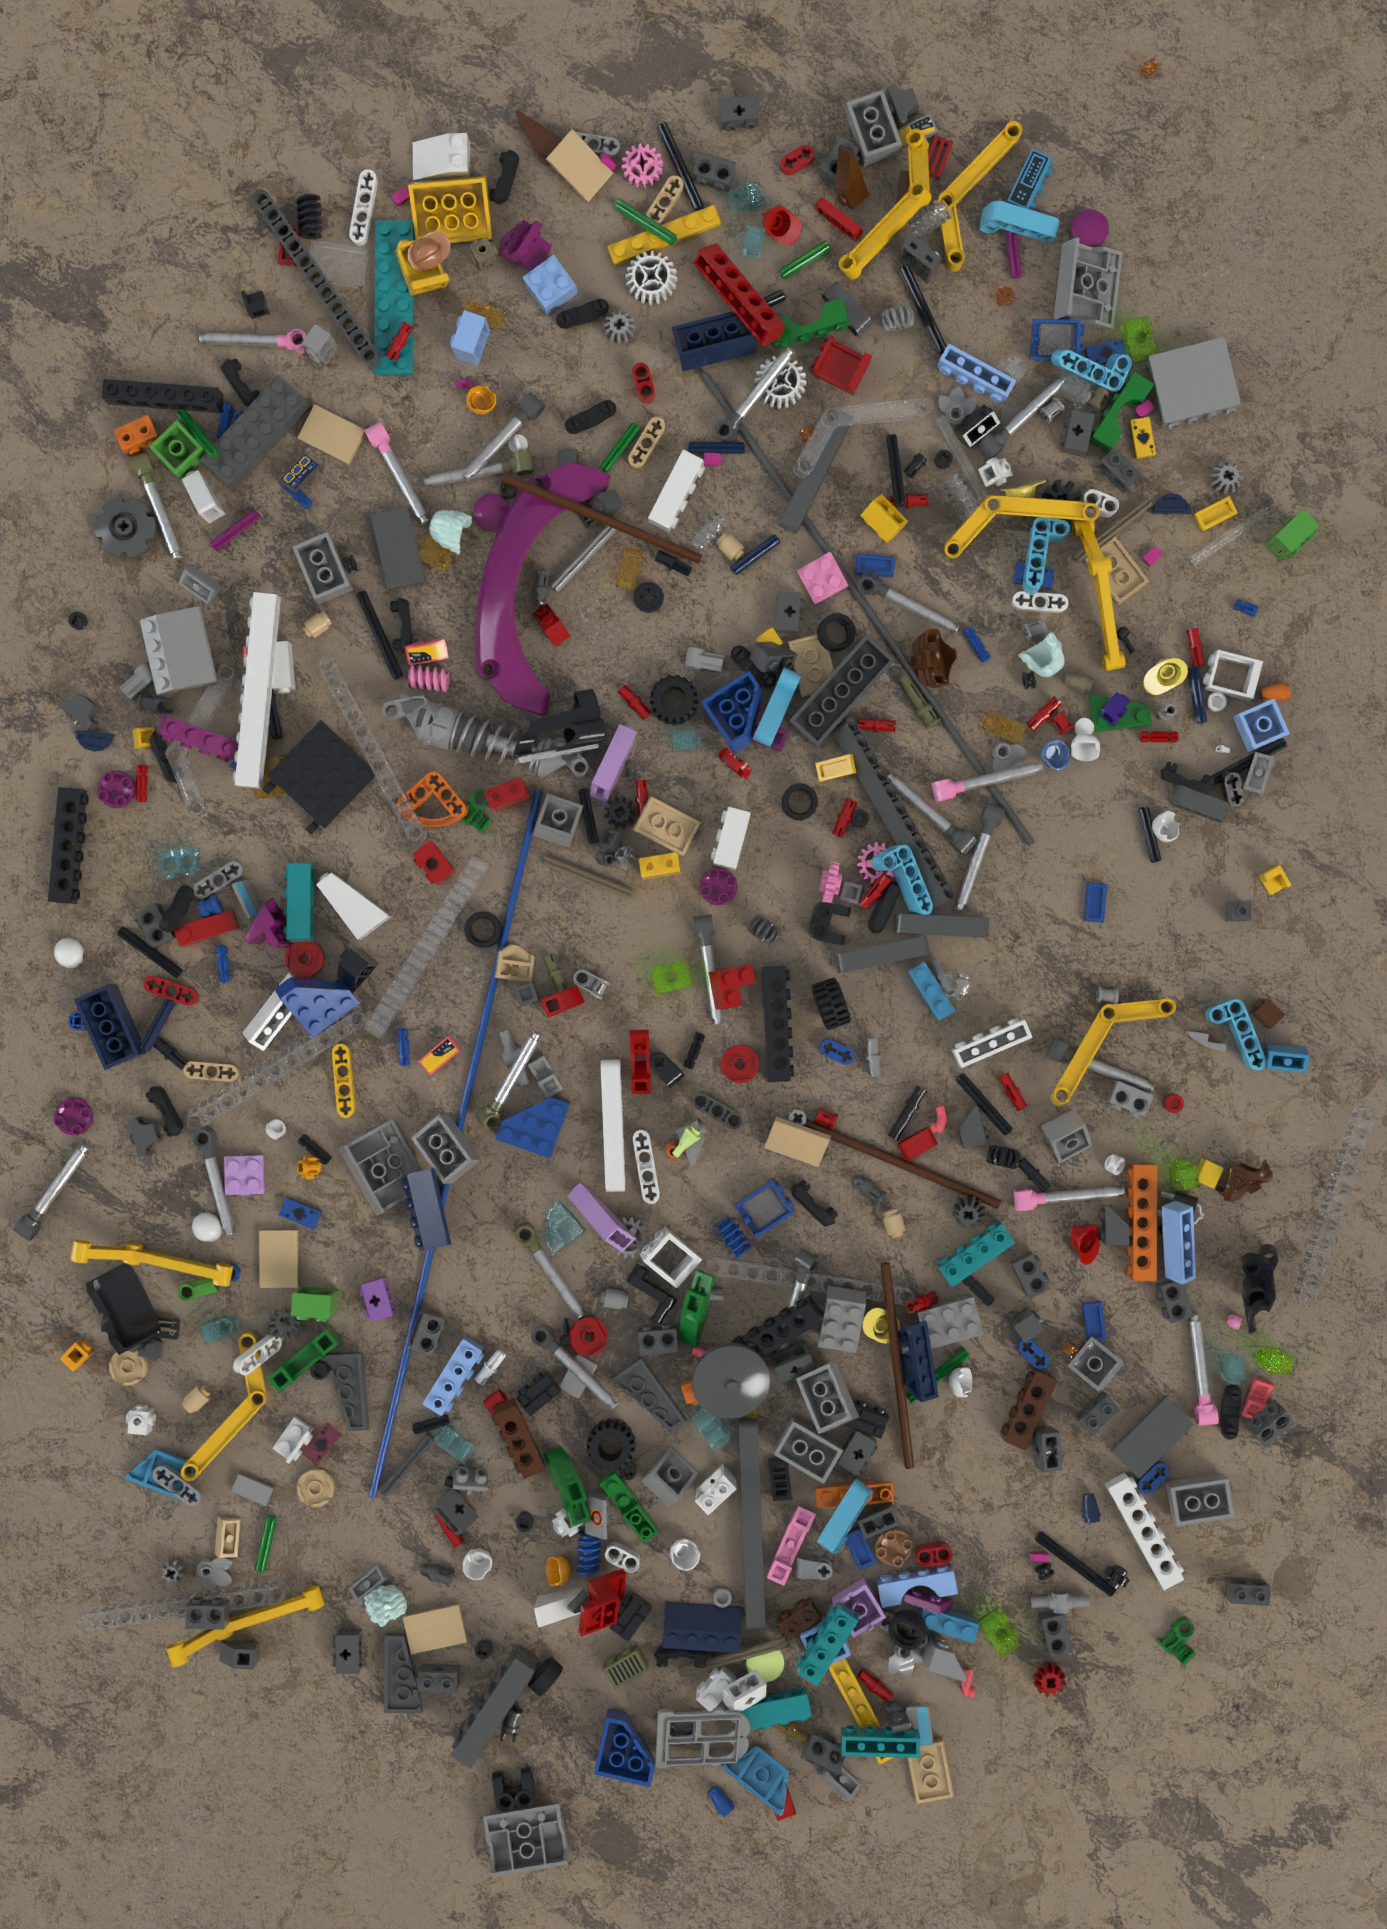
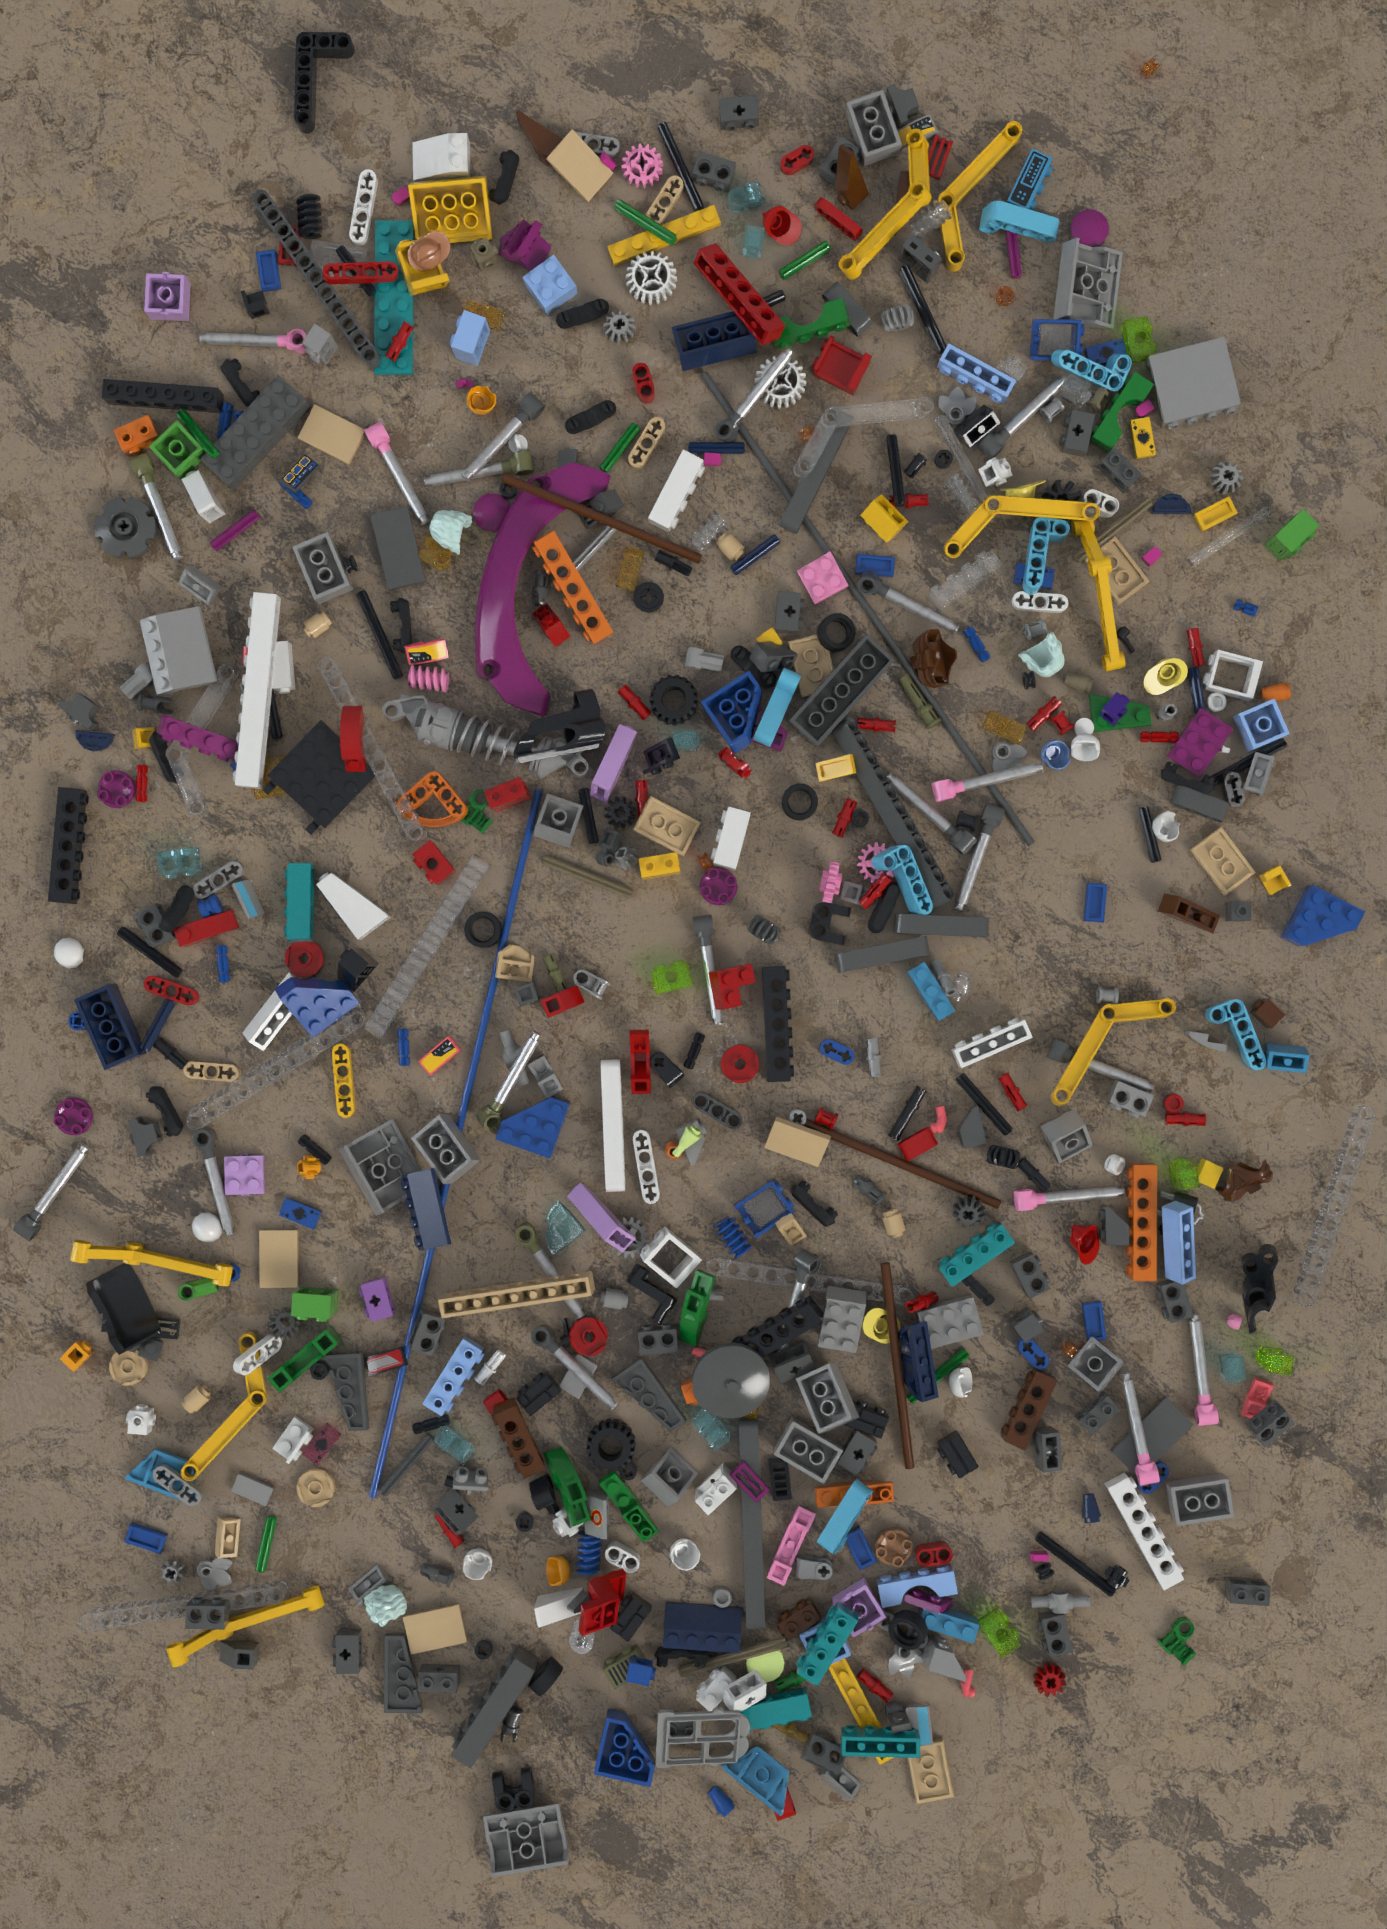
(72, 618): black bush -> none
(146, 1538): none -> blue tile
(167, 297): none -> lavender brick
(216, 1329): clear light blue piece -> none
(268, 270): none -> blue tile
(268, 926): magenta piece -> none
(275, 1128): white tile -> none
(309, 72): none -> black beam
(346, 257): none -> black axle
(351, 738): none -> red arch
(360, 276): none -> red beam
(386, 1361): none -> slope
(516, 1294): none -> tan brick
(543, 1494): none -> black beam
(579, 1643): none -> clear piece
(601, 628): none -> orange brick
(640, 1671): none -> blue brick
(661, 756): none -> black bracket
(704, 861): none -> clear orange bush
(739, 1469): none -> magenta tile
(788, 1681): none -> green pin
(790, 1229): none -> tan plate
(831, 1003): black tyre -> none
(878, 1520): dark grey brick -> none
(957, 1453): none -> black brick
(966, 580): none -> clear brick
(967, 821): none -> black bush
(1145, 1469): none -> flat silver piece
(1185, 1119): none -> red pin
(1188, 912): none -> reddish brown slope
(1200, 742): none -> magenta plate
(1222, 861): none -> tan tile
(1230, 1411): black piece -> none
(1320, 917): none -> blue brick

